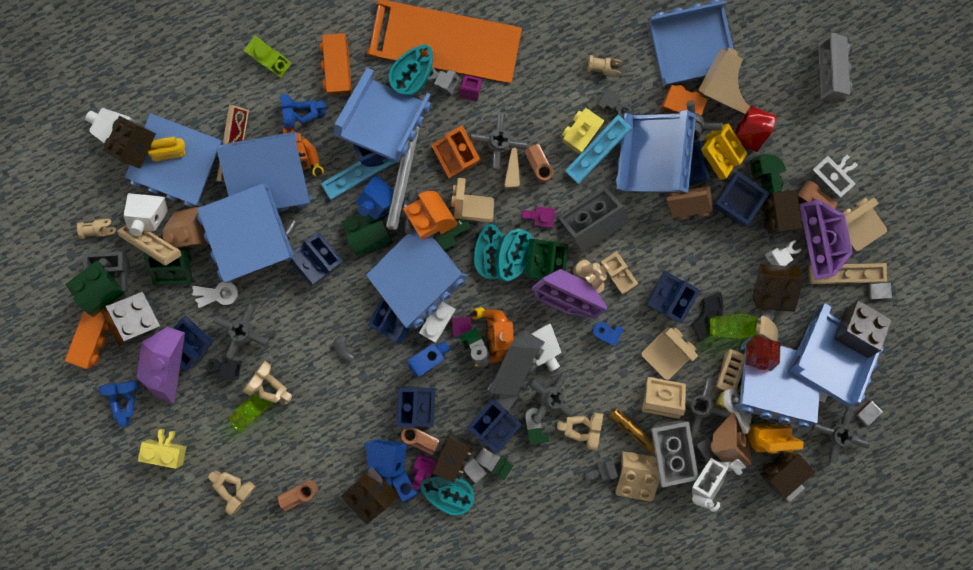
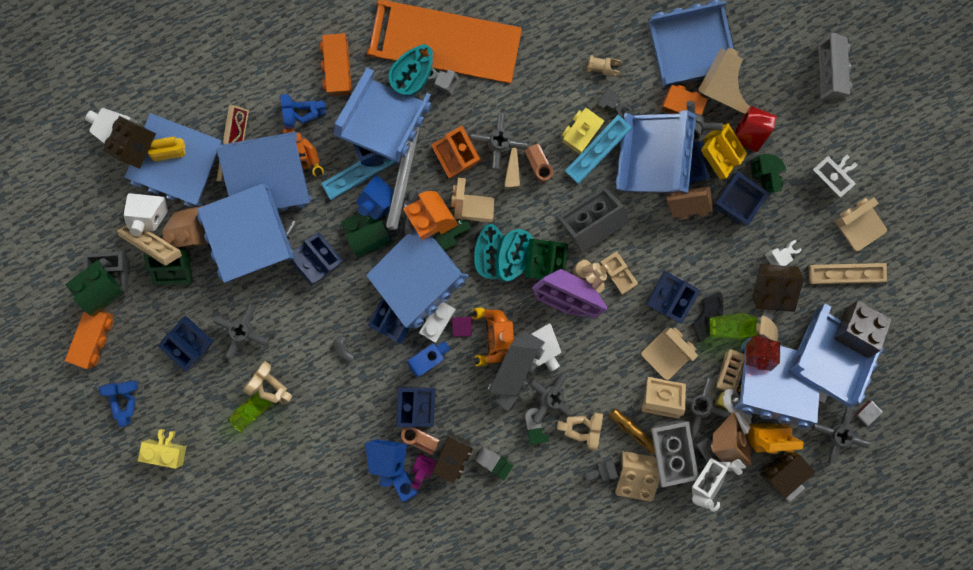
(94, 228): tan piece -> none
(130, 319): brick -> none
(161, 363): medium lavender wedge -> none
(224, 293): white piece -> none
(228, 370): black piece -> none
(242, 492): tan piece -> none
(267, 56): lime slope -> none
(297, 495): nougat piece -> none
(369, 496): dark brown brick -> none
(447, 504): teal piece -> none
(470, 88): magenta slope -> none
(474, 470): flat silver piece -> none
(478, 349): leg -> none
(494, 426): dark blue brick -> none
(542, 216): magenta plate -> none
(604, 332): blue leg -> none
(782, 212): dark brown brick -> none
(812, 192): nougat piece -> none
(826, 238): medium lavender wedge -> none
(879, 291): flat silver piece -> none

